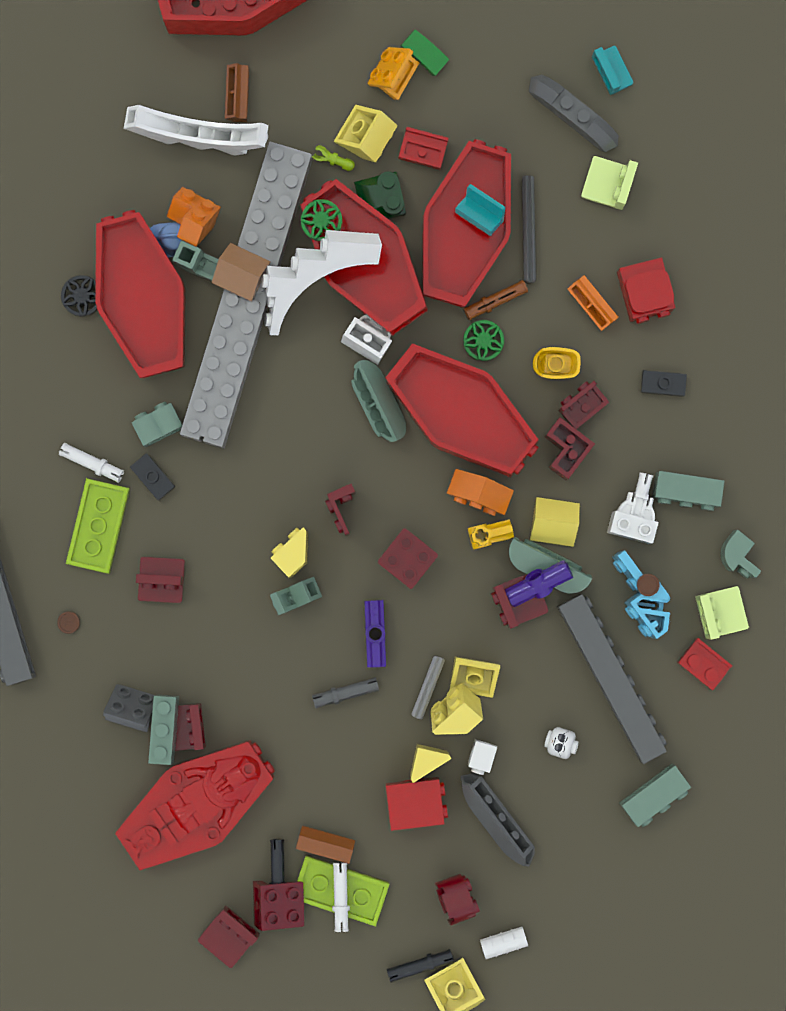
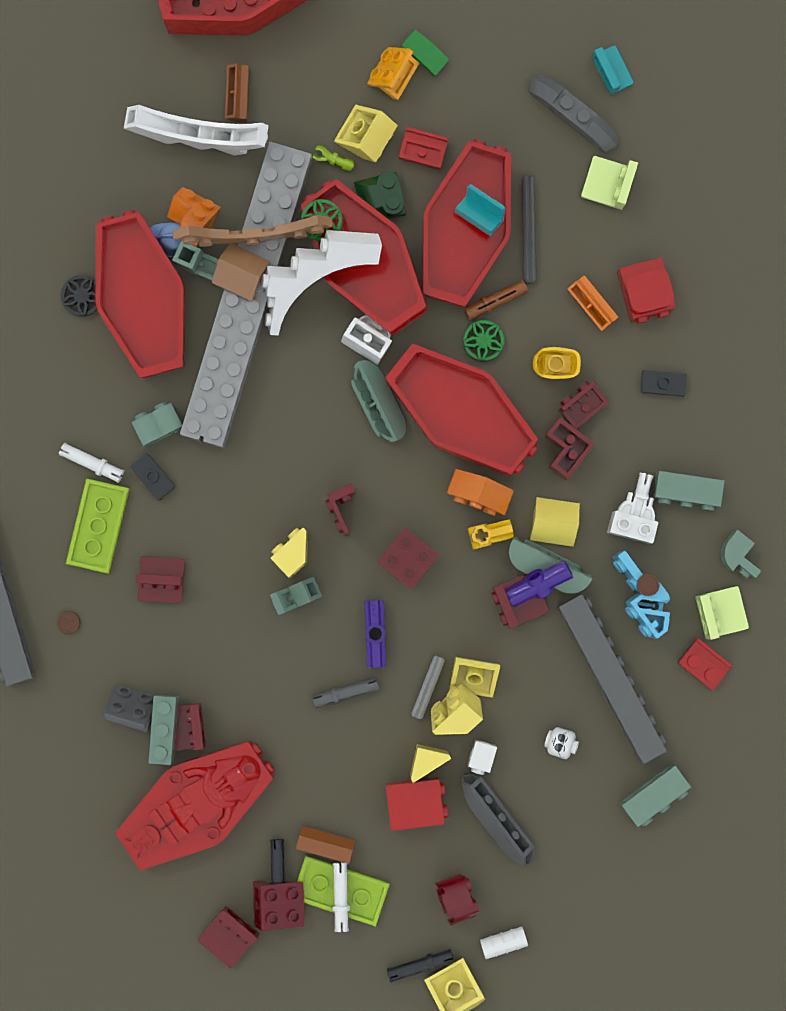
(252, 237): none -> medium nougat plate

